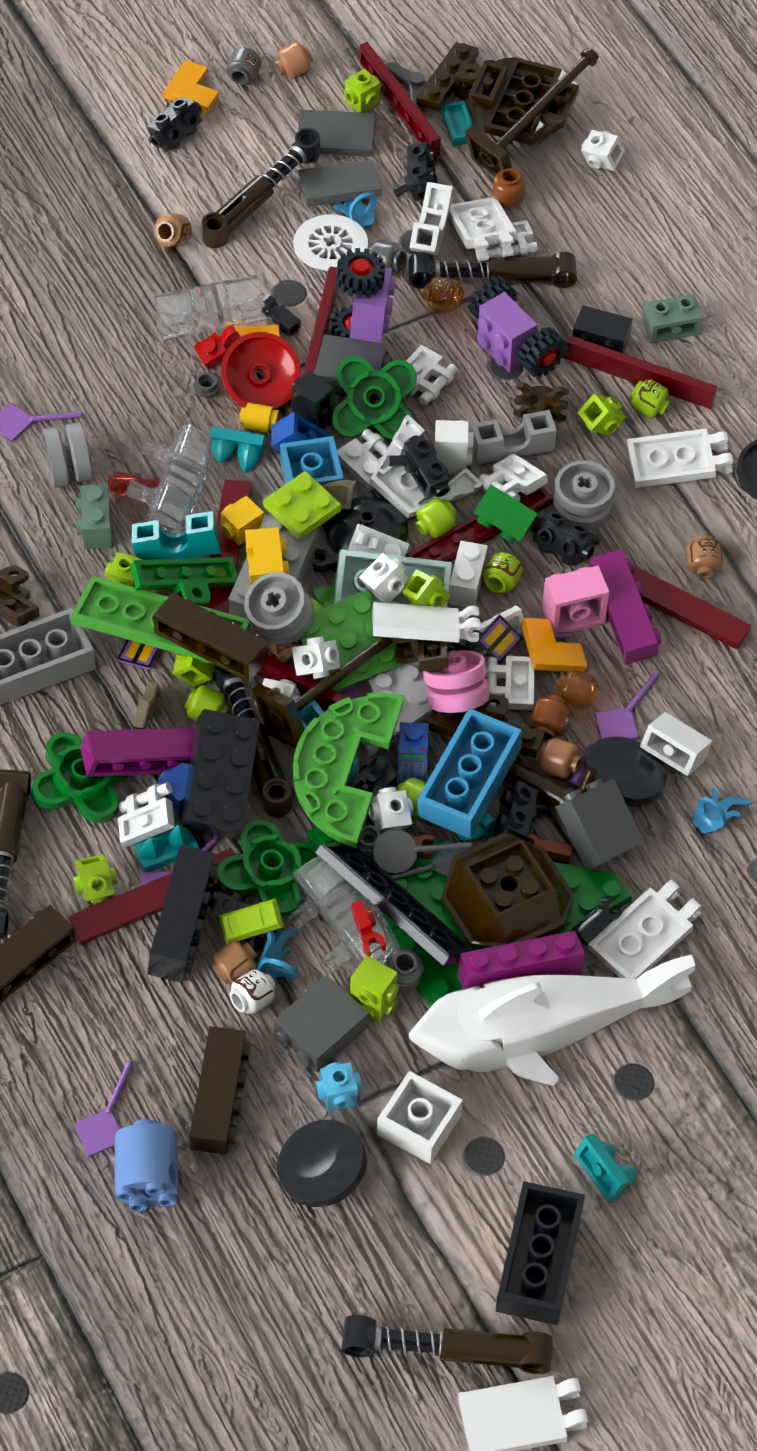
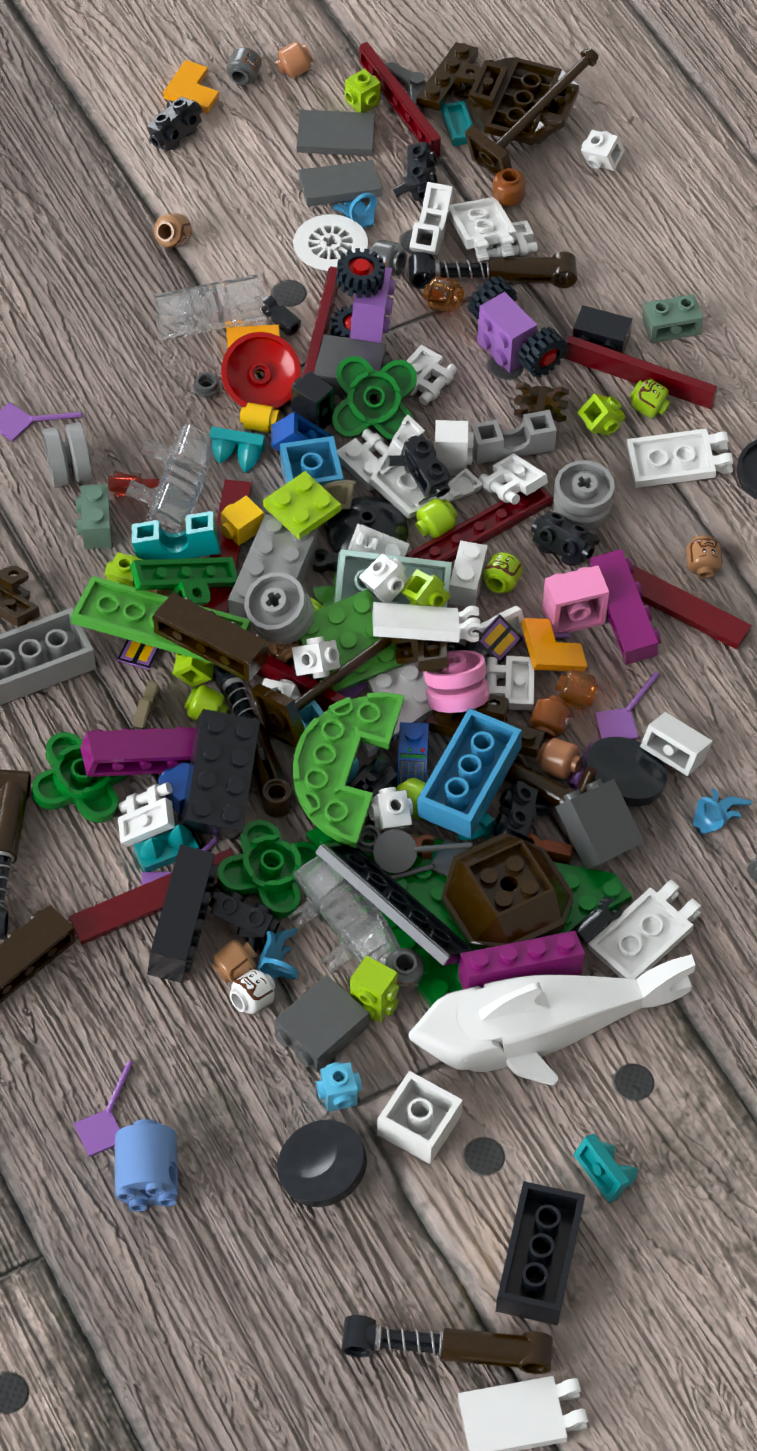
(94, 878): lime brick -> none
(214, 347): red plate -> none
(218, 1090): dark brown brick -> none
(219, 224): piece -> none
(251, 921): lime tile -> none
(265, 552): yellow brick -> none
(365, 921): red plate -> none
(506, 514): green brick -> none

